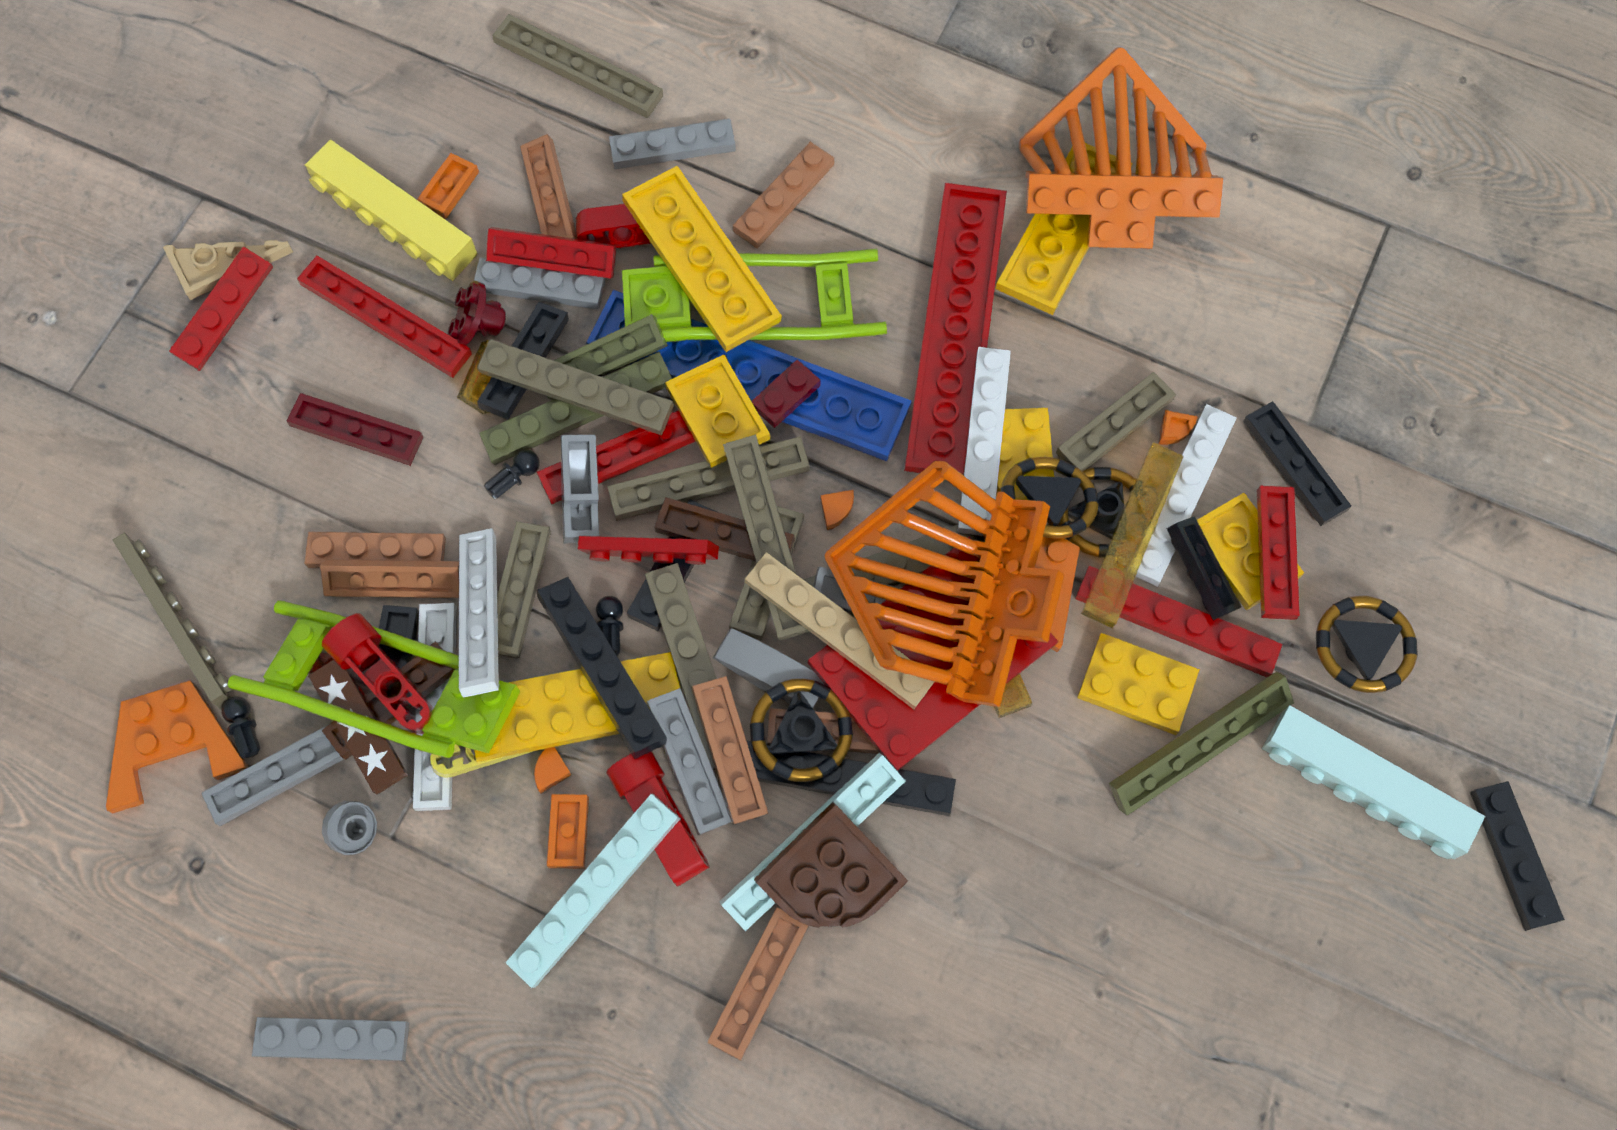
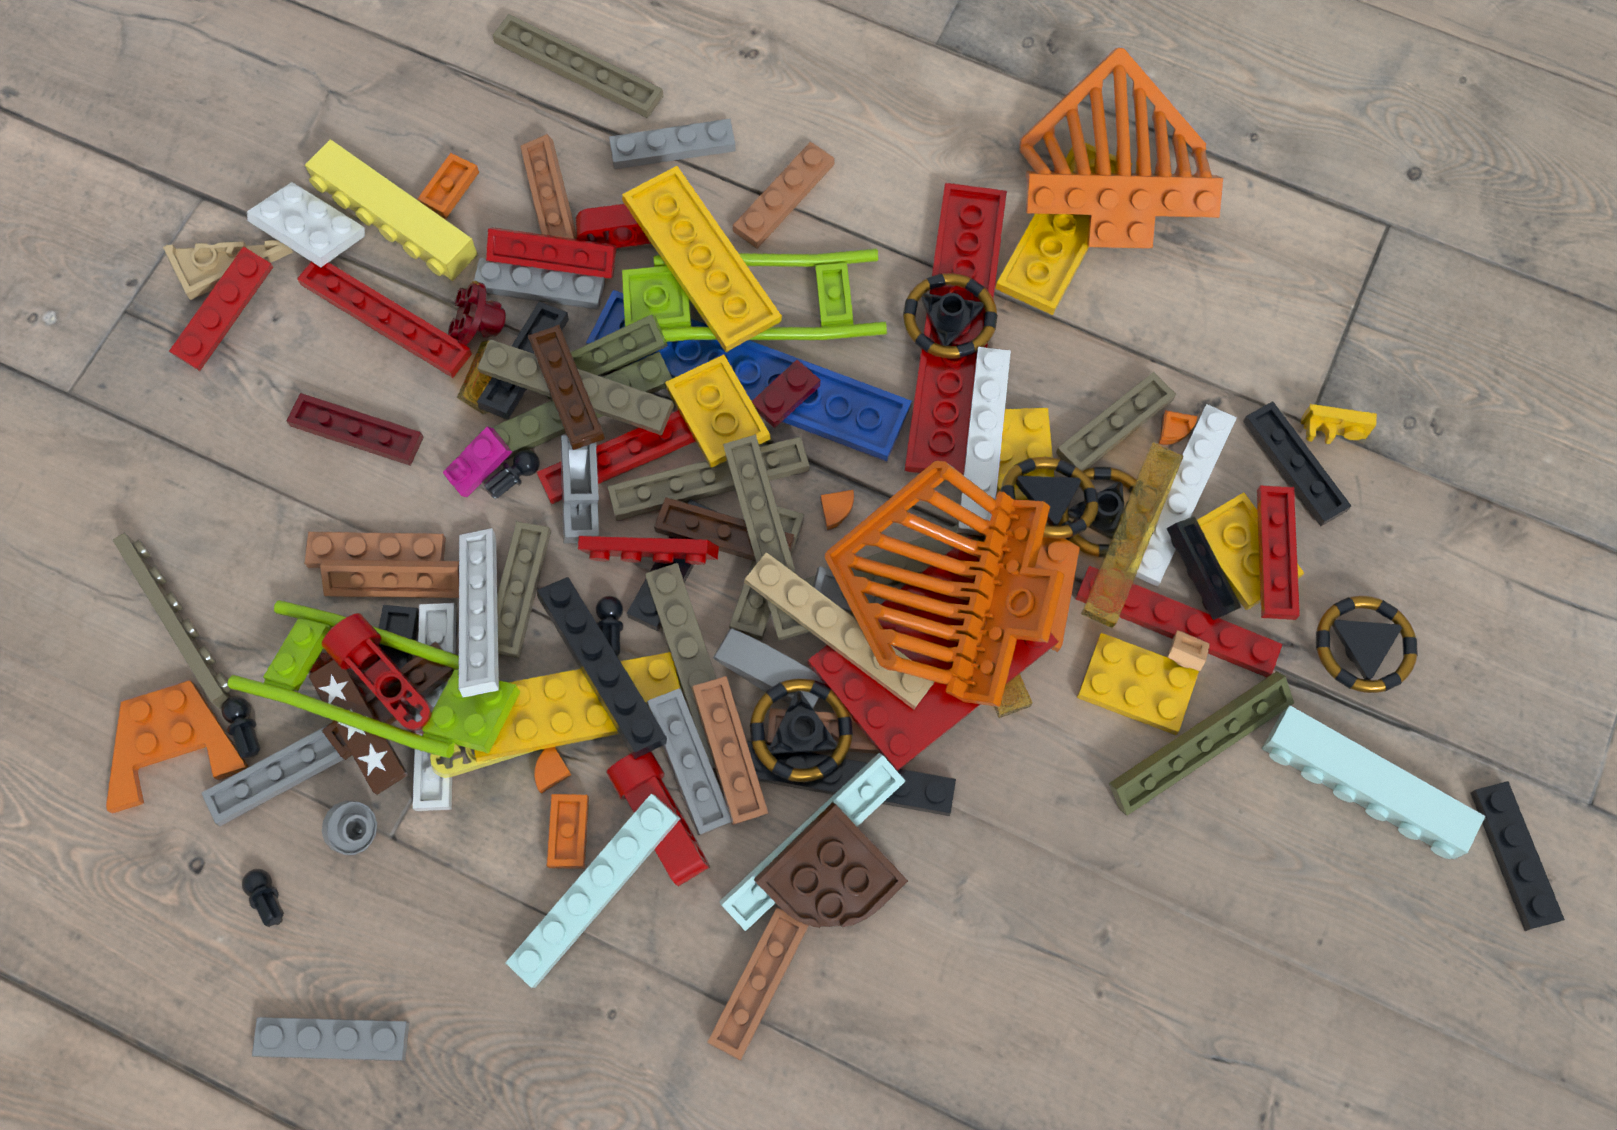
(263, 896): none -> black axle
(306, 224): none -> white plate
(477, 461): none -> dark pink plate
(566, 387): none -> reddish brown tile
(950, 315): none -> black piece
(1188, 651): none -> light nougat plate
(1337, 421): none -> yellow plate

